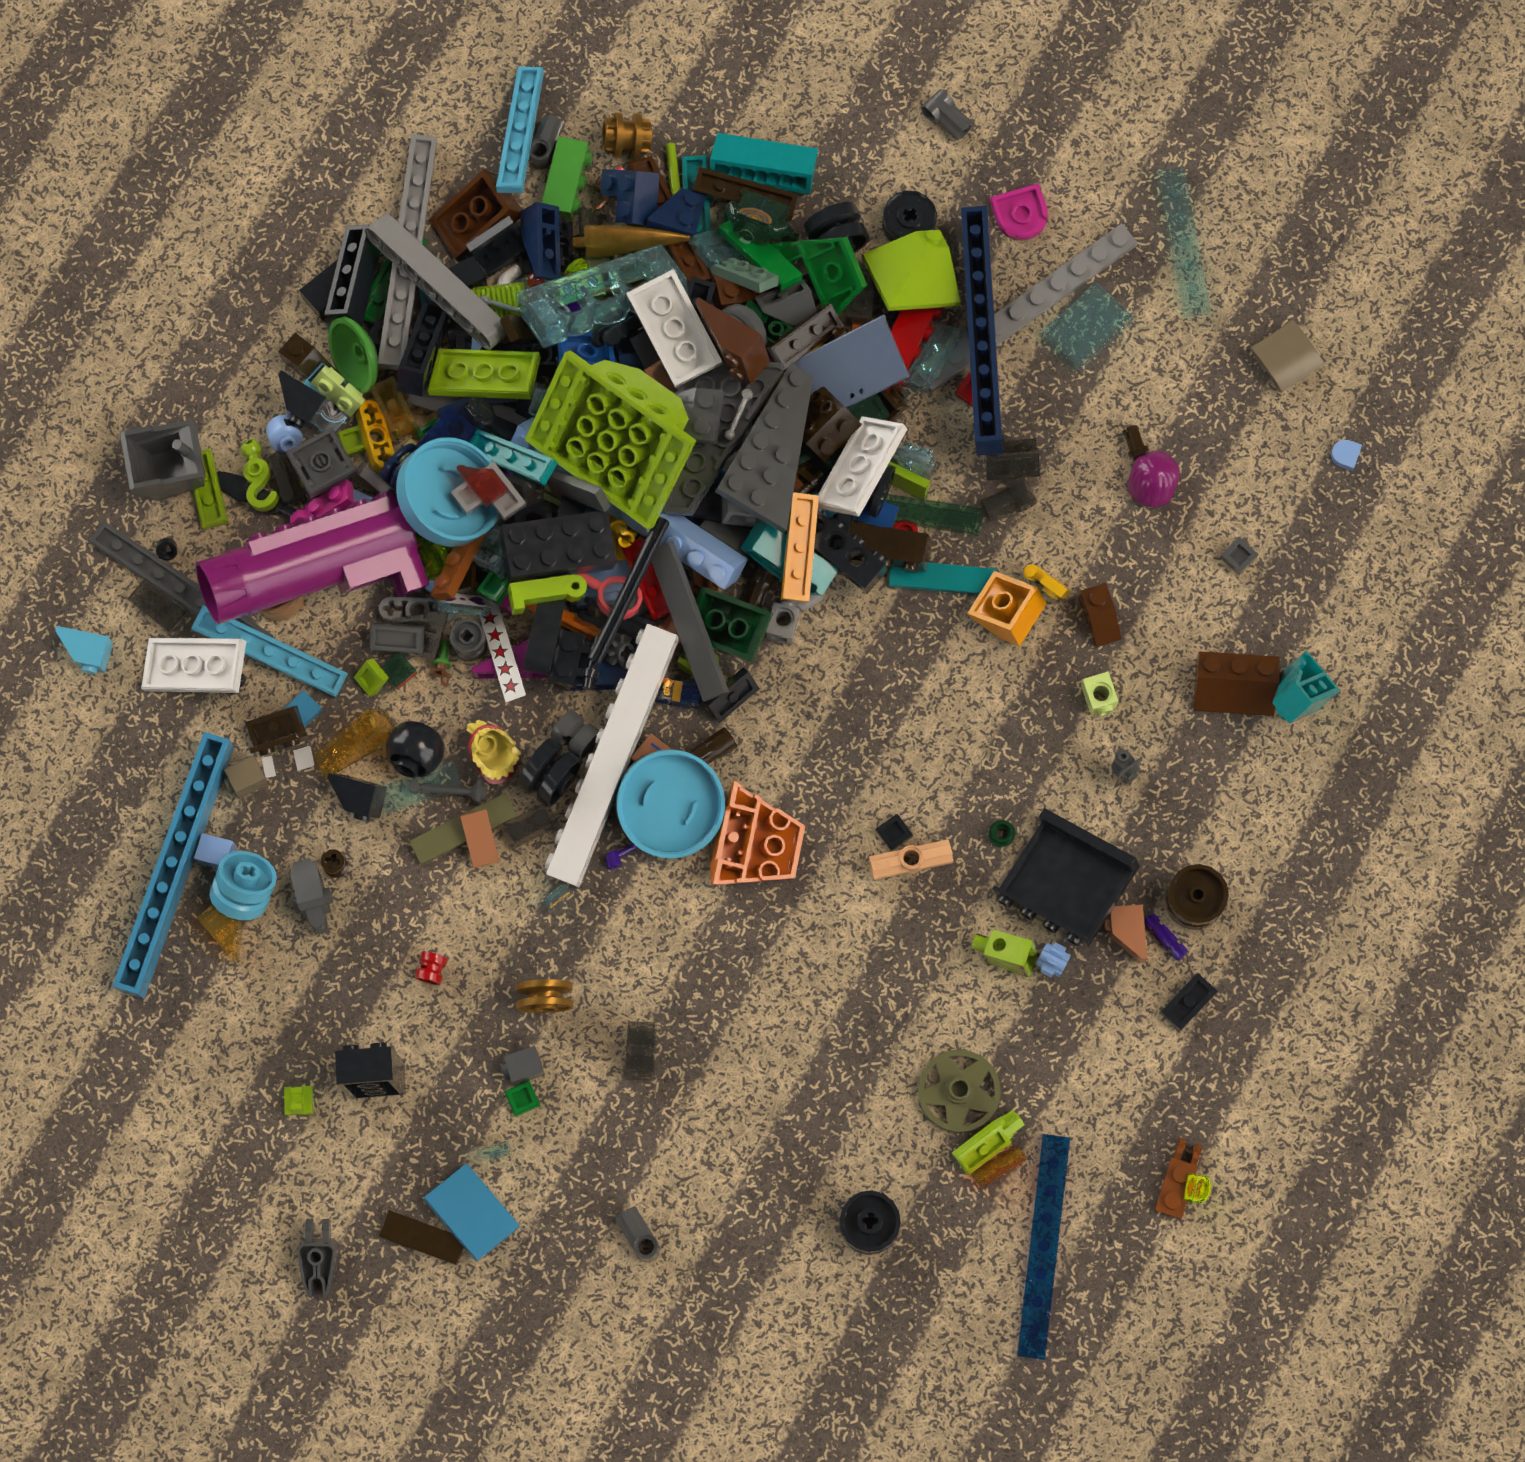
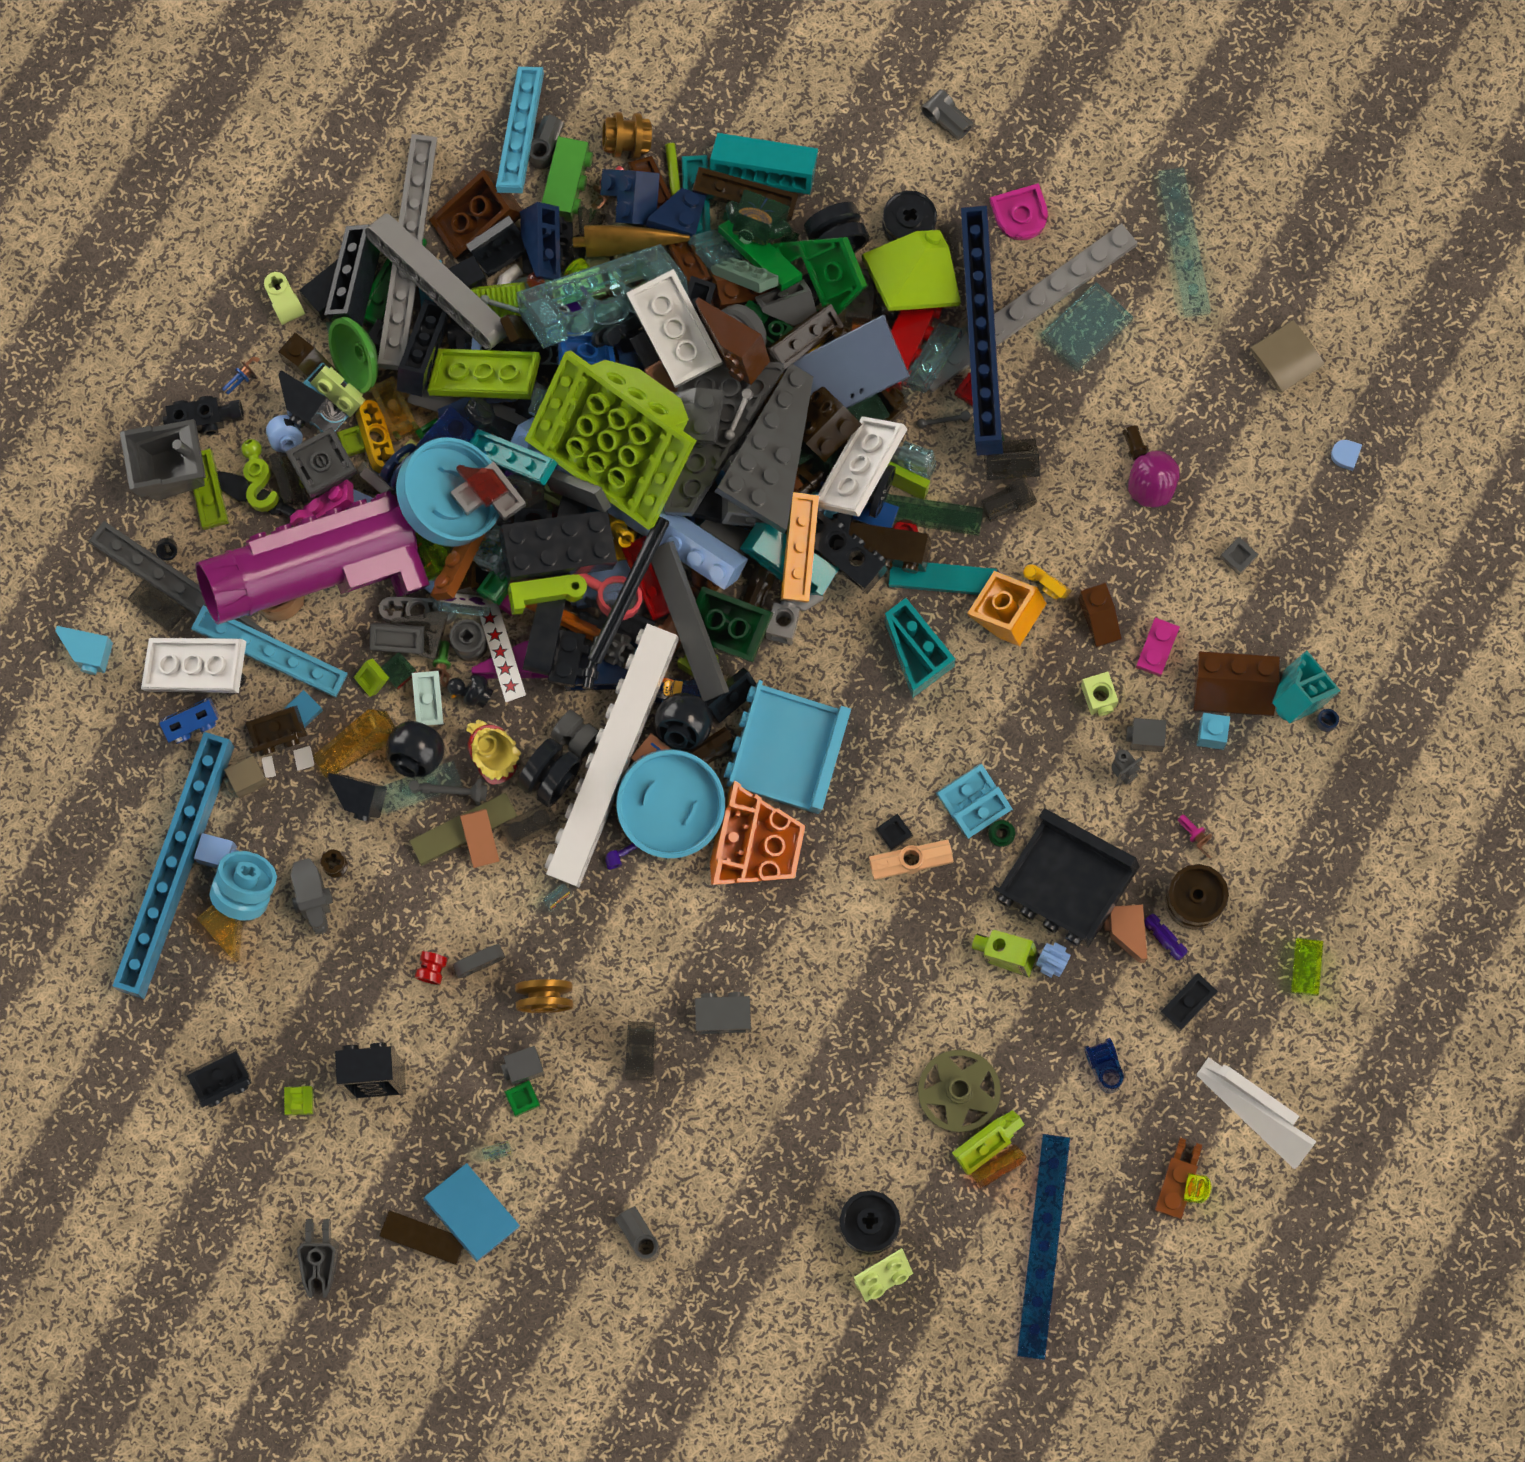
(197, 716): none -> blue piece
(206, 423): none -> black brick
(219, 1078): none -> black bracket
(240, 376): none -> blue piece
(283, 300): none -> yellowish green piece
(427, 698): none -> light aqua plate
(475, 693): none -> black animal
(478, 961): none -> dark grey beam
(683, 721): none -> black wheel
(723, 1014): none -> dark grey brick
(787, 748): none -> medium azure panel
(883, 1275): none -> yellowish green hinge
(917, 647): none -> teal wedge
(964, 416): none -> dark grey hinge
(974, 801): none -> medium azure slope
(1104, 1060): none -> clear blue piece
(1146, 735): none -> dark grey brick
(1157, 647): none -> dark pink plate
(1197, 834): none -> piece
(1213, 731): none -> medium azure brick
(1259, 1110): none -> white wedge
(1306, 967): none -> clear neon green plate
(1329, 717): none -> dark blue hinge

